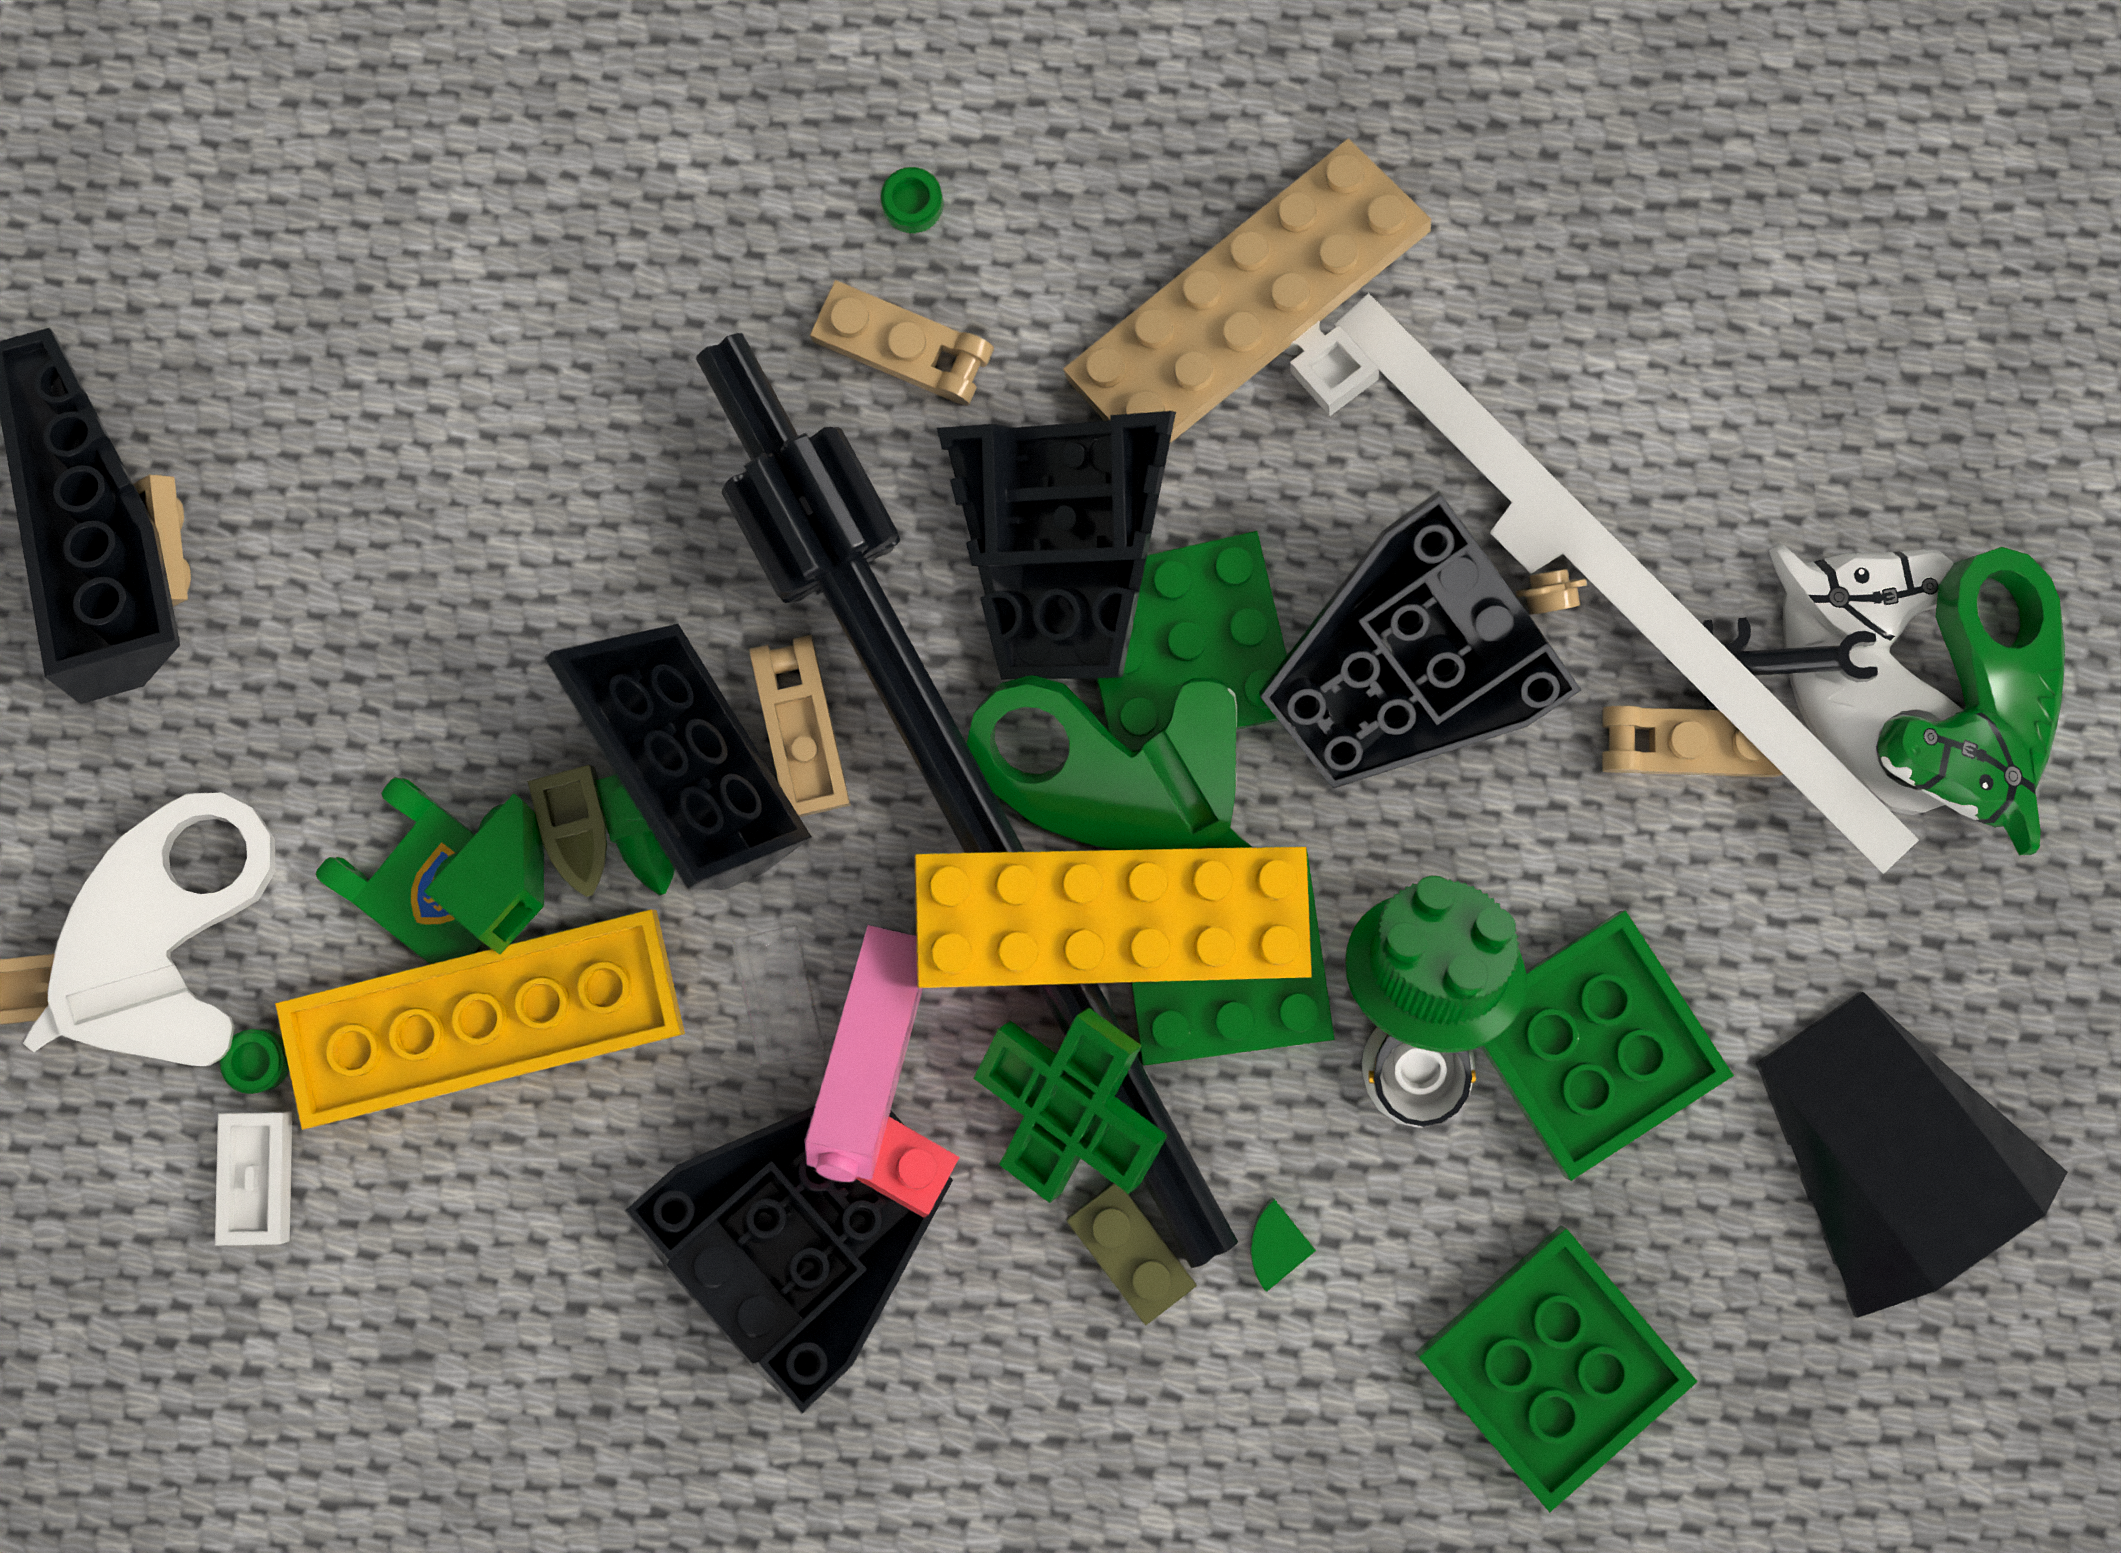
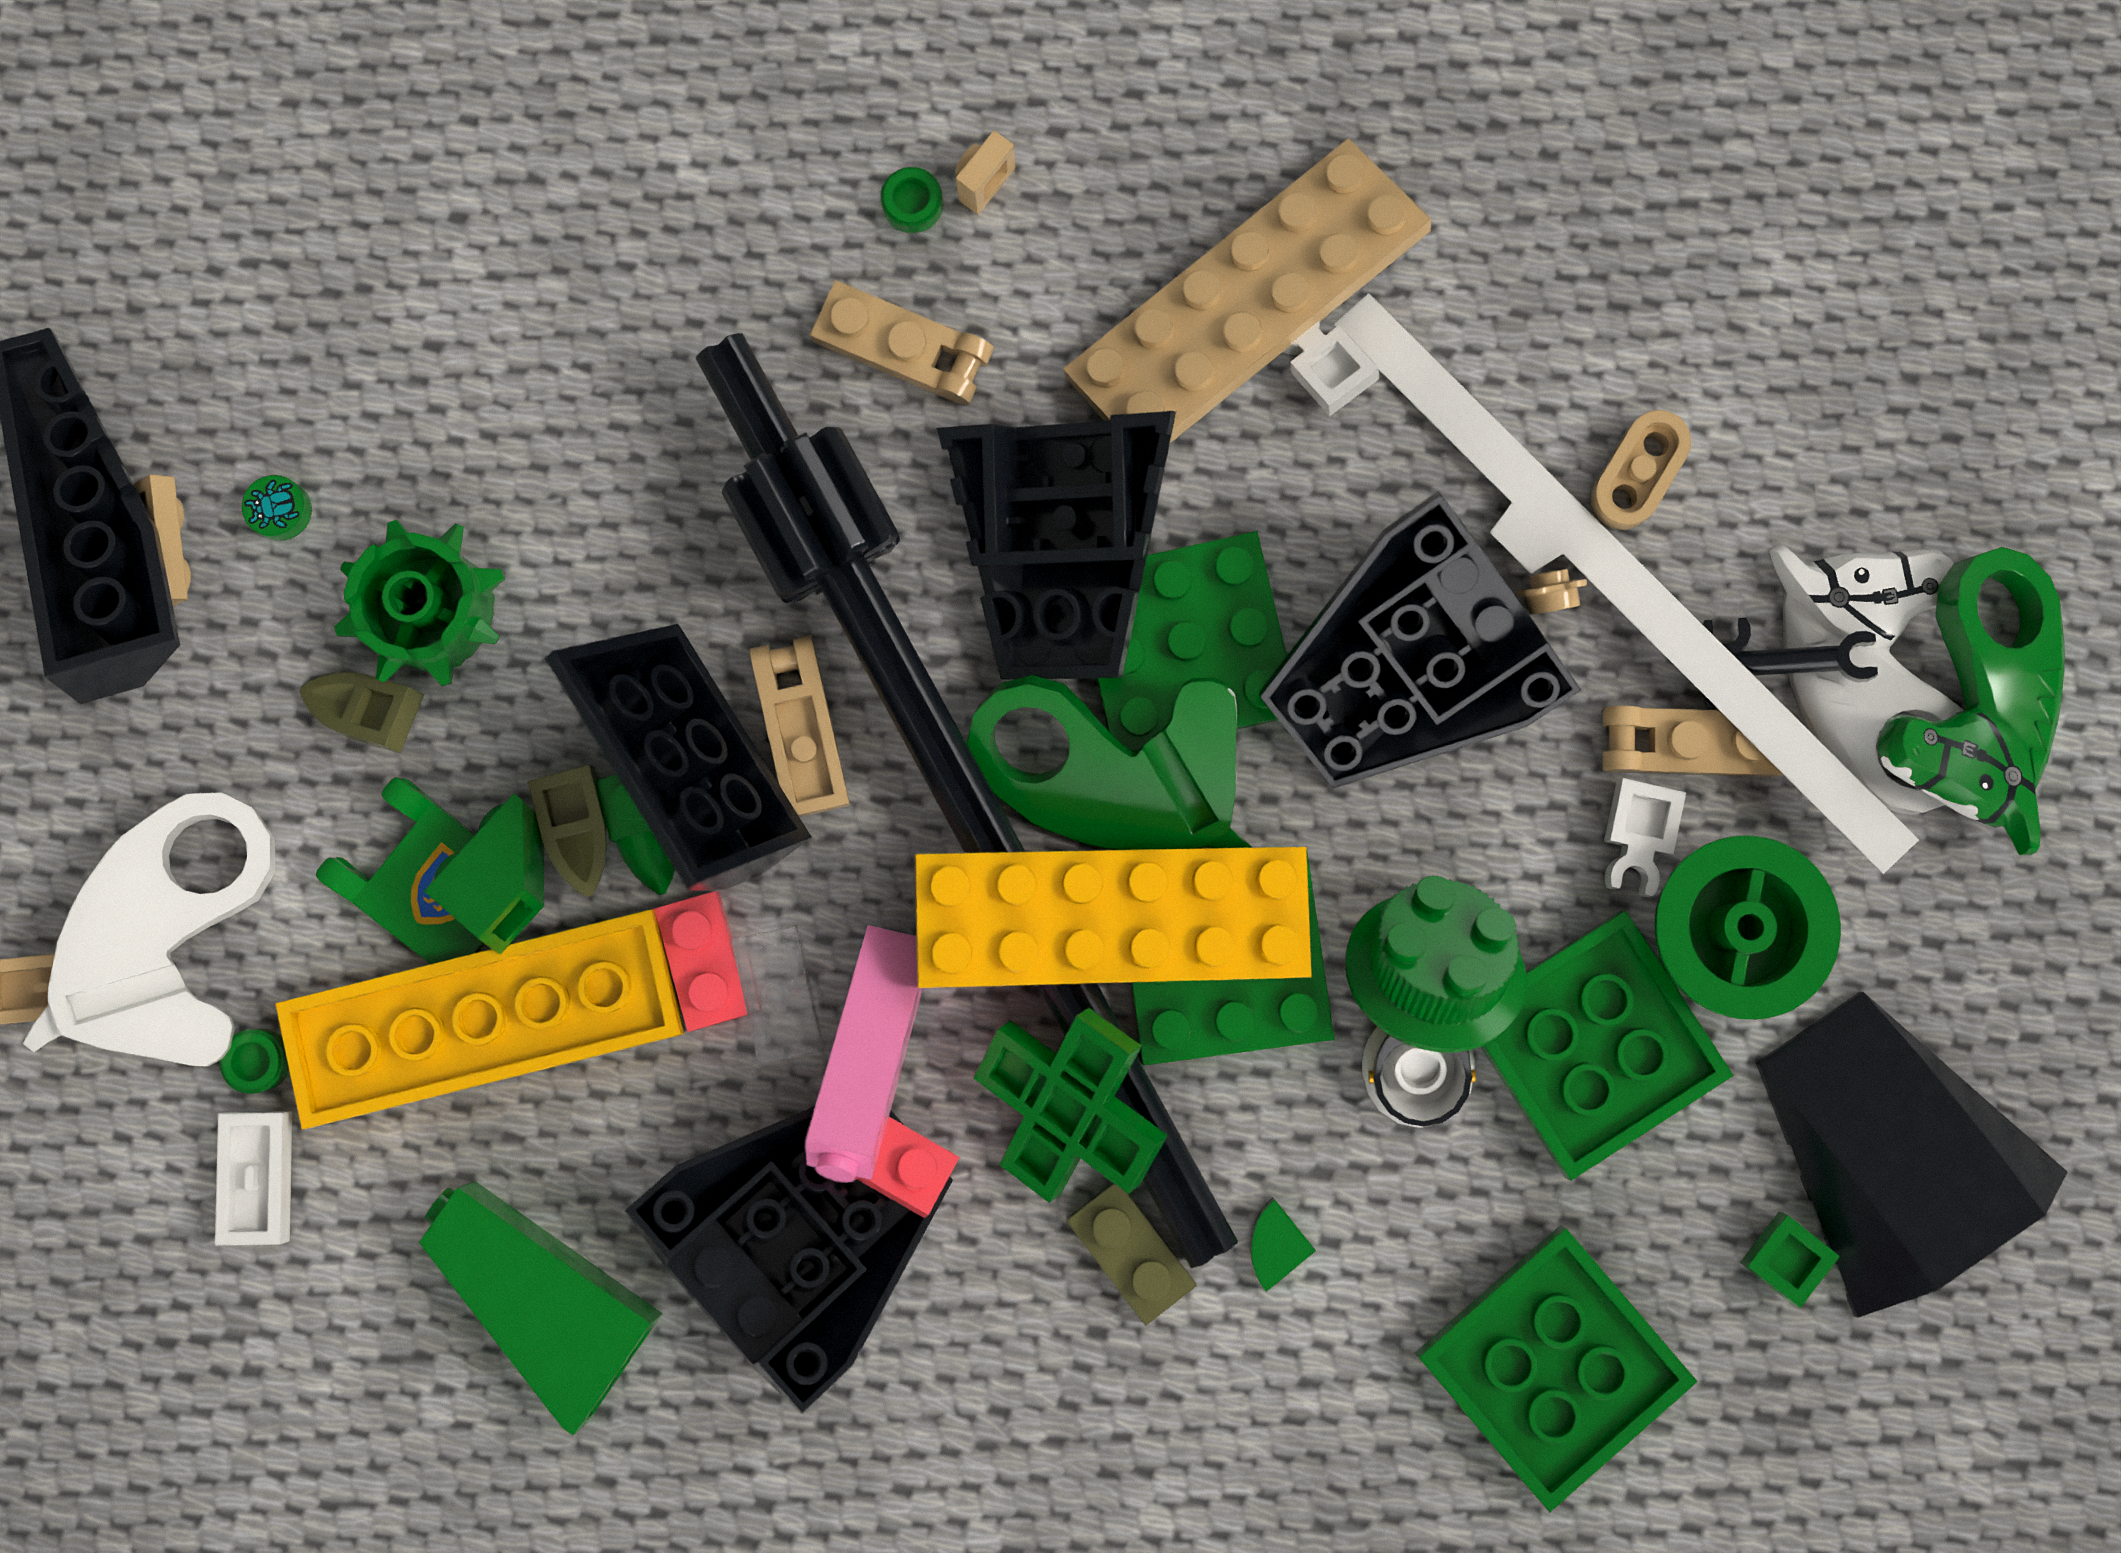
(276, 507): none -> tile
(363, 707): none -> olive plate
(383, 597): none -> green brick
(539, 1300): none -> green slope
(702, 960): none -> coral plate
(984, 171): none -> tan plate
(1638, 472): none -> tan plate
(1644, 823): none -> white plate
(1747, 927): none -> green piece
(1789, 1259): none -> green plate

